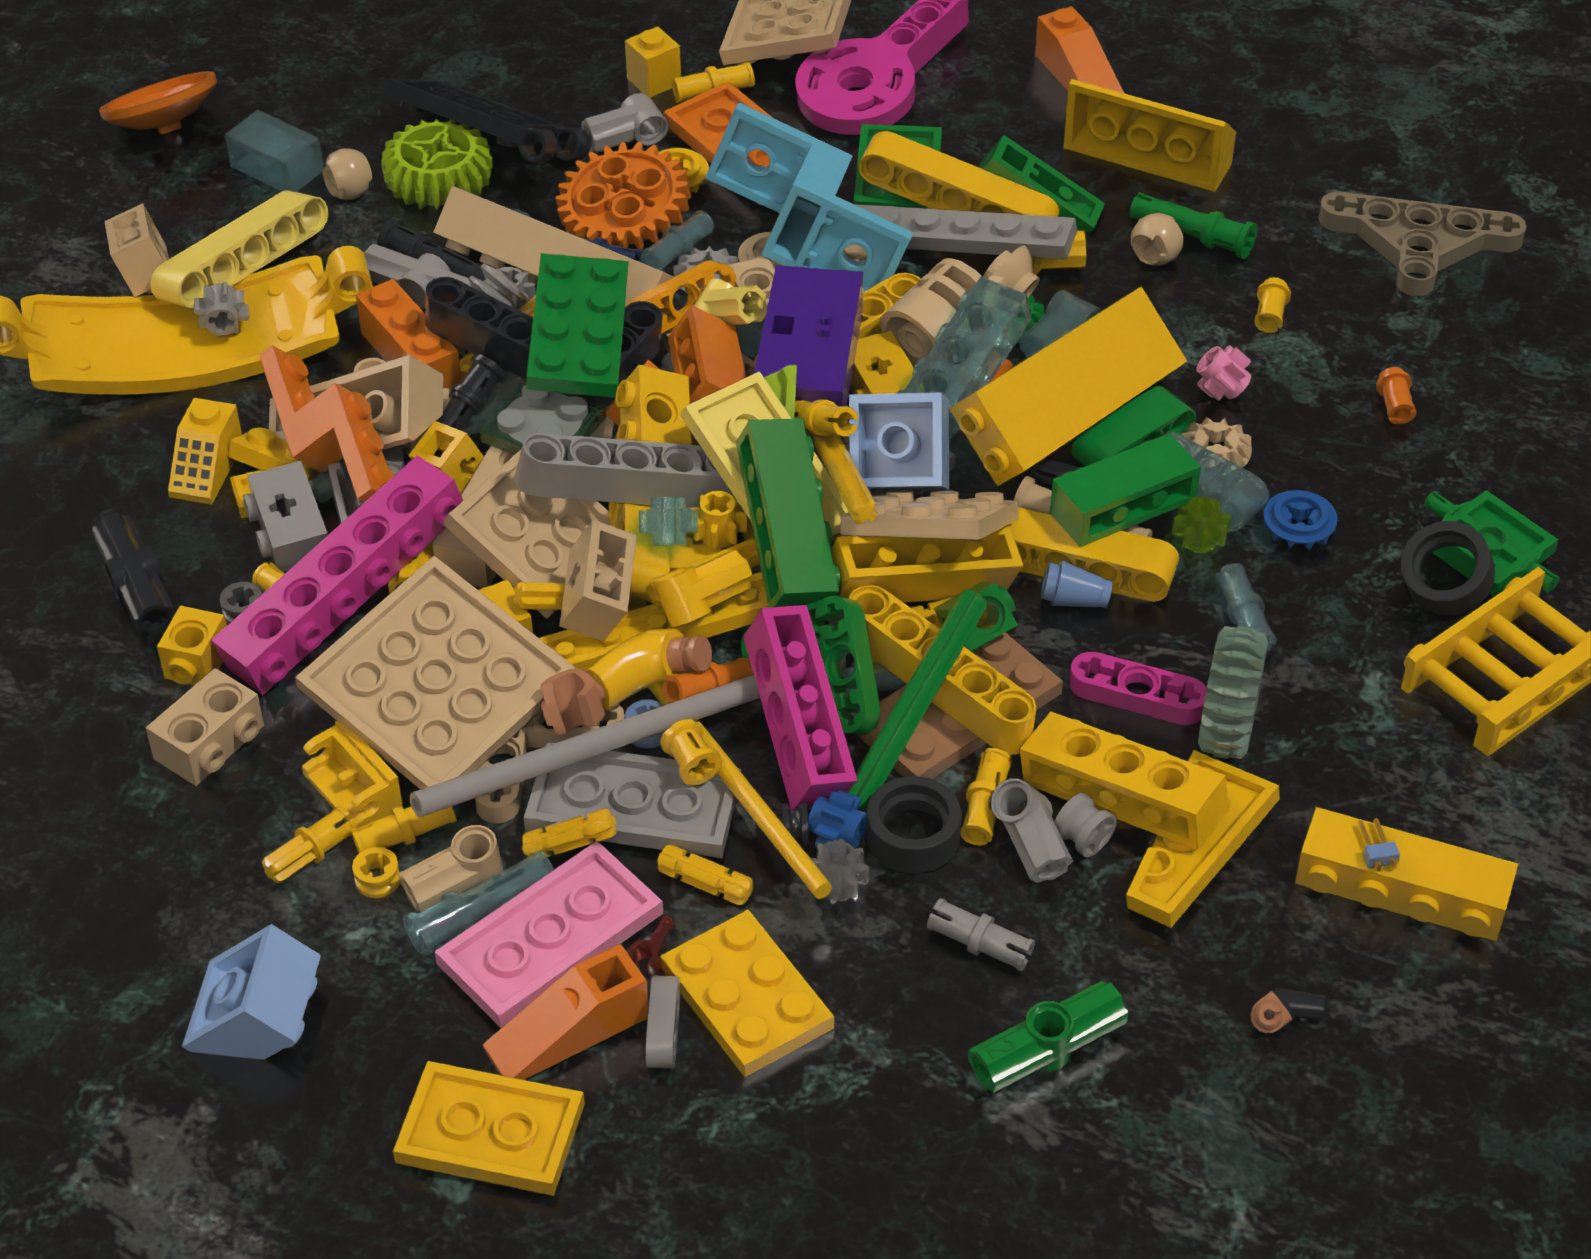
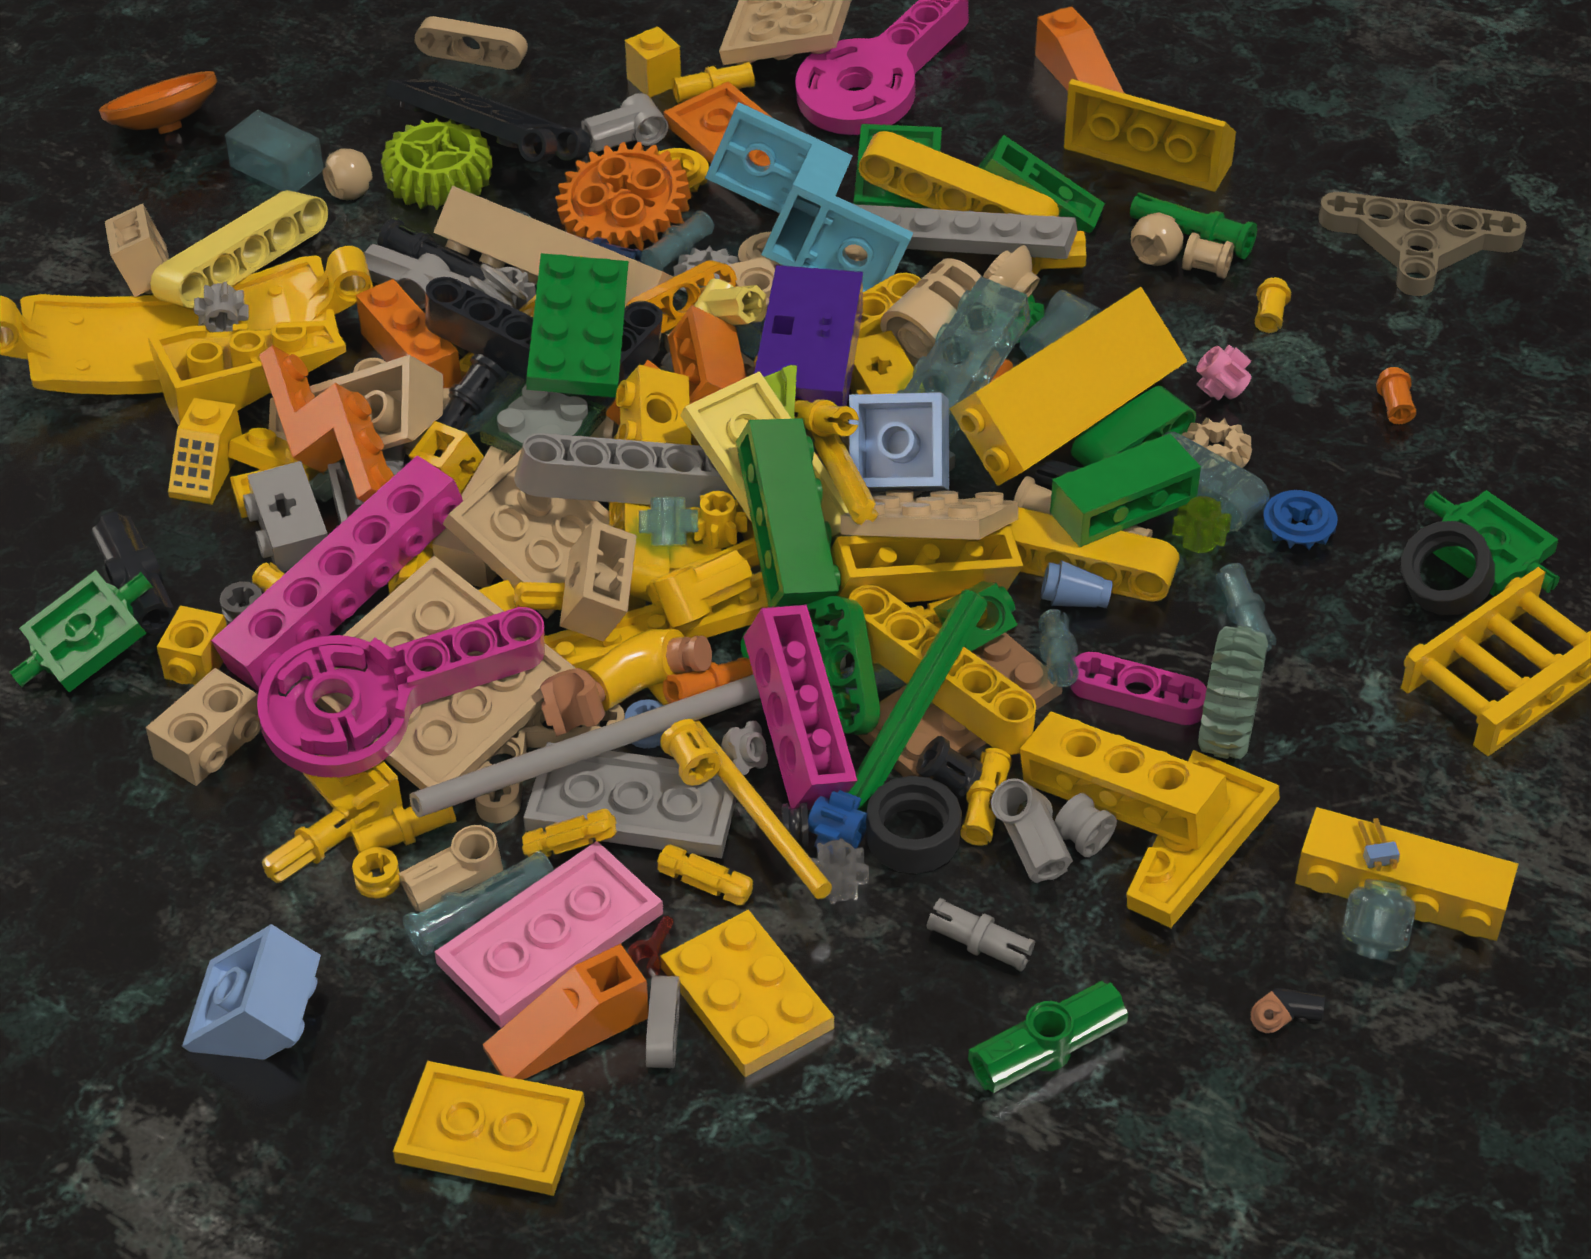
(82, 630): none -> green plate
(228, 362): none -> yellow wedge
(385, 691): none -> dark pink beam
(443, 39): none -> tan beam
(746, 747): none -> light grey plate
(938, 758): none -> black bush
(1058, 648): none -> clear light blue pin
(1208, 255): none -> tan bush
(1379, 918): none -> clear light blue head

